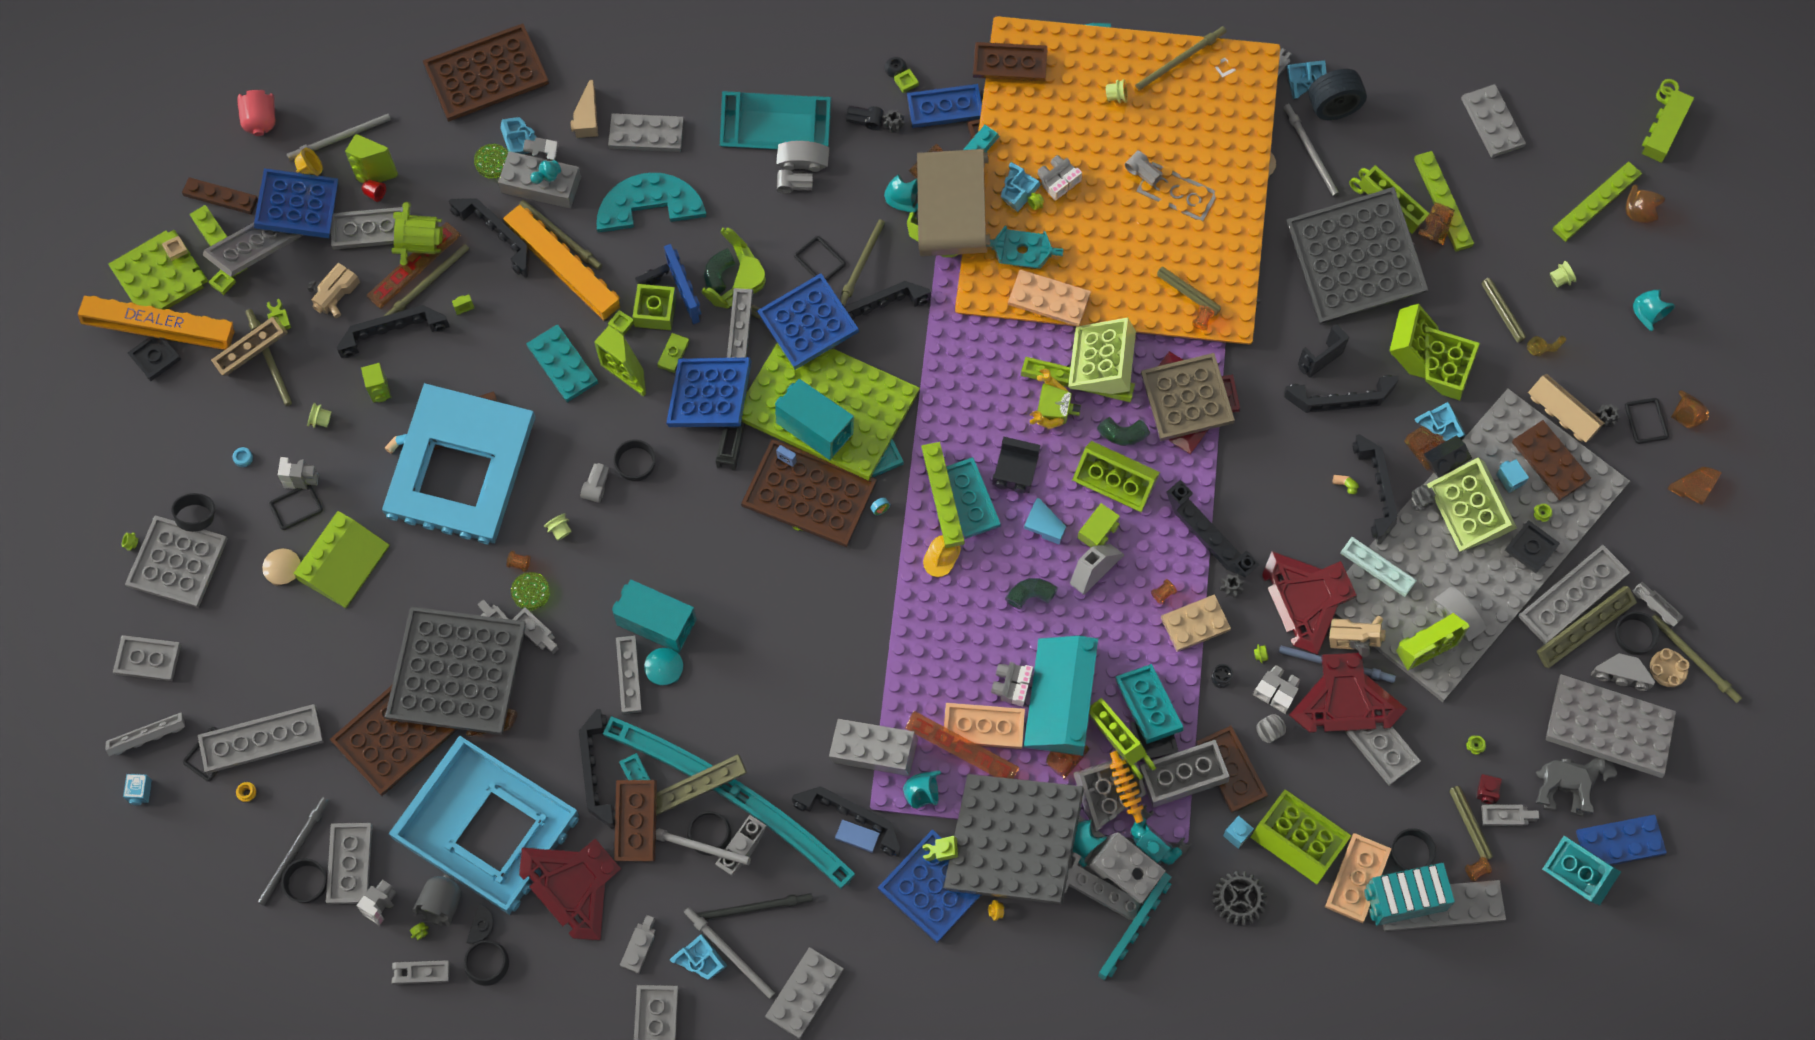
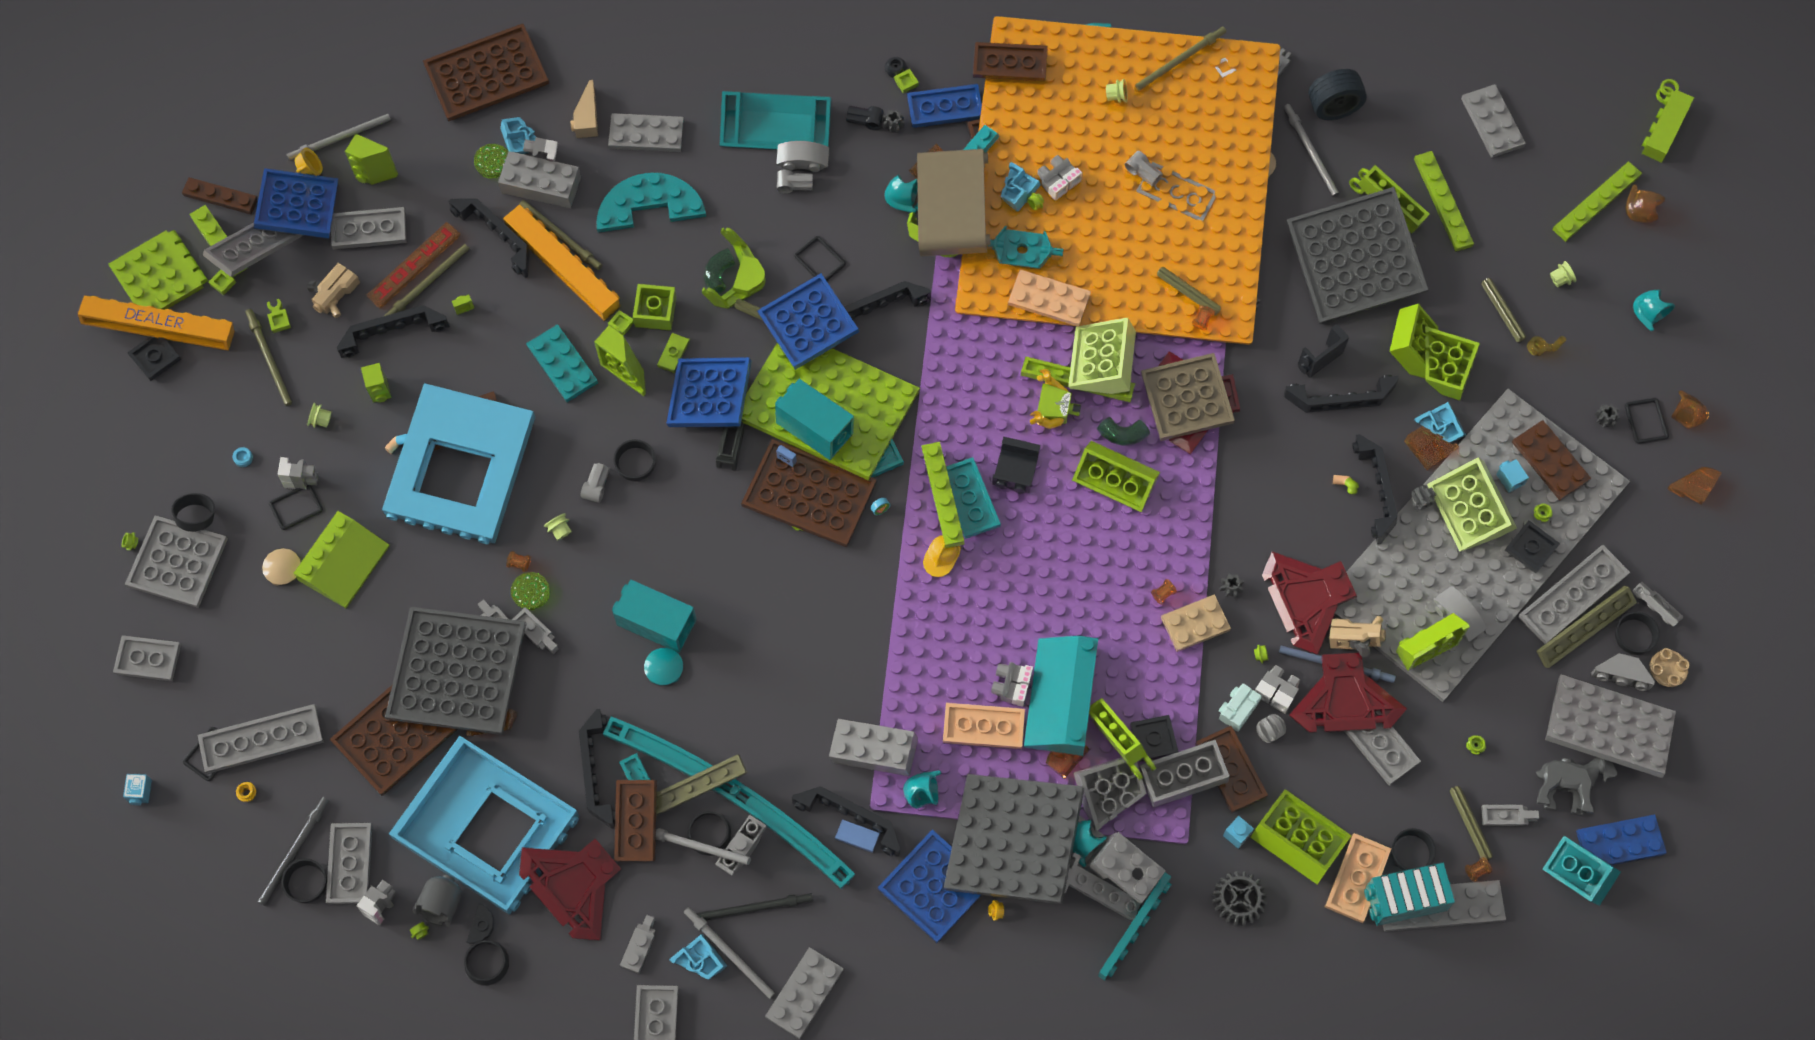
(144, 734): light grey plate -> none
(174, 248): tan plate -> none
(249, 346): tan brick -> none
(256, 112): coral cylinder -> none
(374, 190): red hat -> none
(415, 234): lime container -> none
(421, 972): light grey plate -> none
(547, 171): teal animal -> none
(628, 675): light grey plate -> none
(653, 276): black plate -> none
(684, 286): blue plate -> none
(740, 323): light grey plate -> none
(848, 289): olive bar -> none
(944, 849): lime plate -> none
(961, 746): clear orange tile -> none
(1031, 588): clear green cylinder -> none
(1045, 522): medium azure slope -> none
(1094, 566): light grey slope -> none
(1099, 526): lime brick -> none
(1123, 779): light orange piece -> none
(1149, 703): teal plate -> none
(1154, 844): teal torso -> none
(1208, 533): black slope -> none
(1225, 674): black wheel -> none
(1240, 707): none -> light aqua brick
(1303, 75): medium azure slope -> none
(1378, 566): light aqua tile -> none
(1438, 223): clear orange slope -> none
(1447, 456): black brick -> none
(1489, 789): dark red bracket -> none
(1566, 408): tan brick -> none
(1724, 686): olive bar -> none

